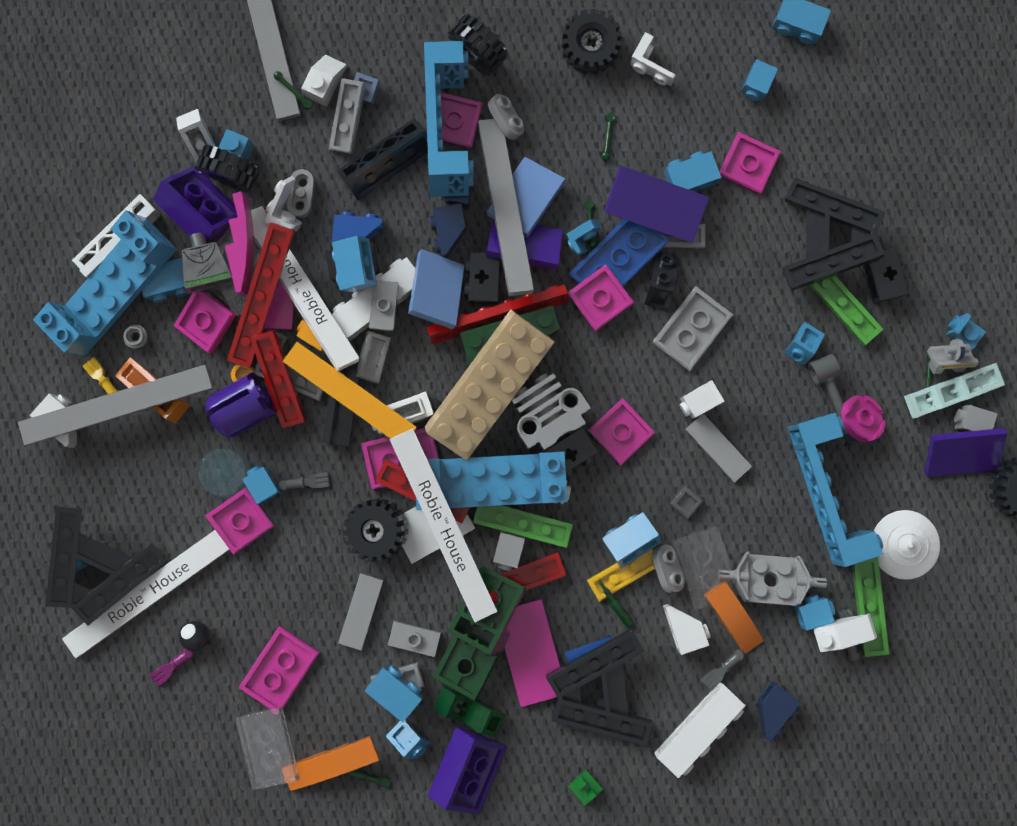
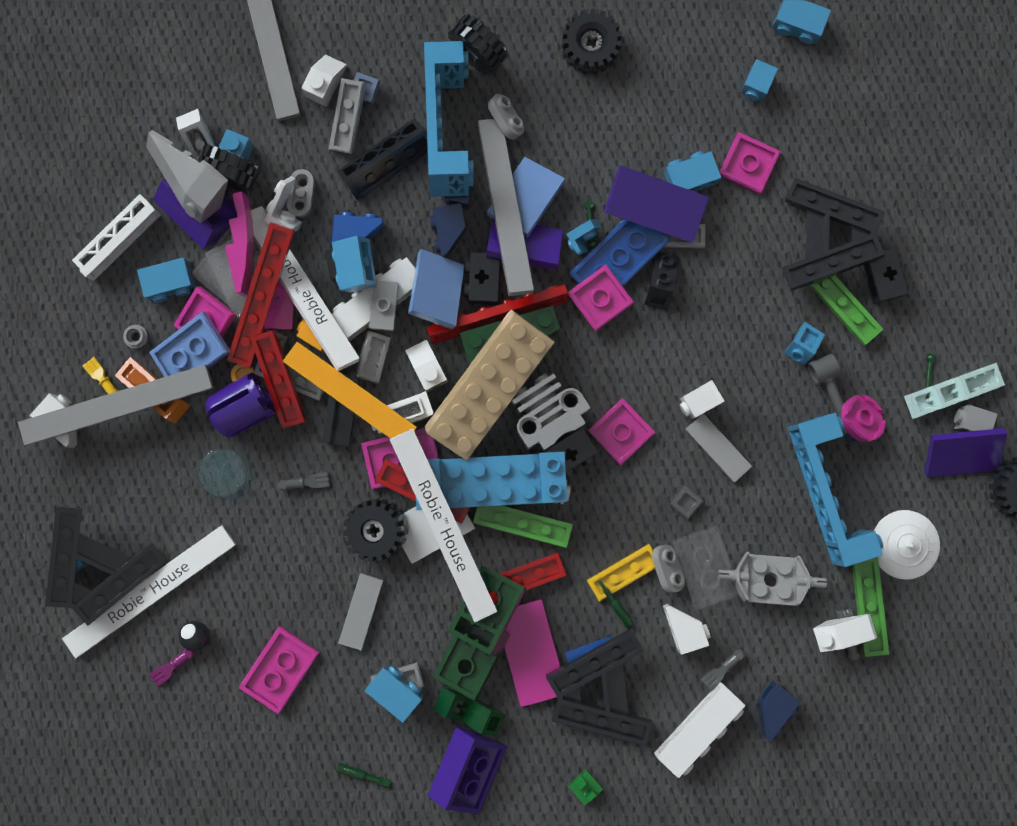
(109, 288): dark azure plate -> none
(190, 347): none -> medium blue tile
(194, 183): none -> light grey wedge
(204, 265): flat silver torso -> none
(239, 521): dark pink tile -> none
(261, 484): dark azure brick -> none
(267, 748): clear tile -> none
(307, 103): dark green hinge -> none
(335, 762): orange slope -> none
(407, 740): bracket -> none
(414, 638): light grey plate -> none
(426, 366): none -> white slope
(459, 120): dark pink tile -> none
(508, 551): light grey brick -> none
(610, 119): dark green hinge -> none
(631, 539): brick -> none
(643, 65): white bracket -> none
(692, 328): light grey tile -> none
(733, 617): orange slope -> none
(815, 612): dark azure brick -> none
(953, 356): light grey hips -> none
(965, 330): dark azure bracket -> none

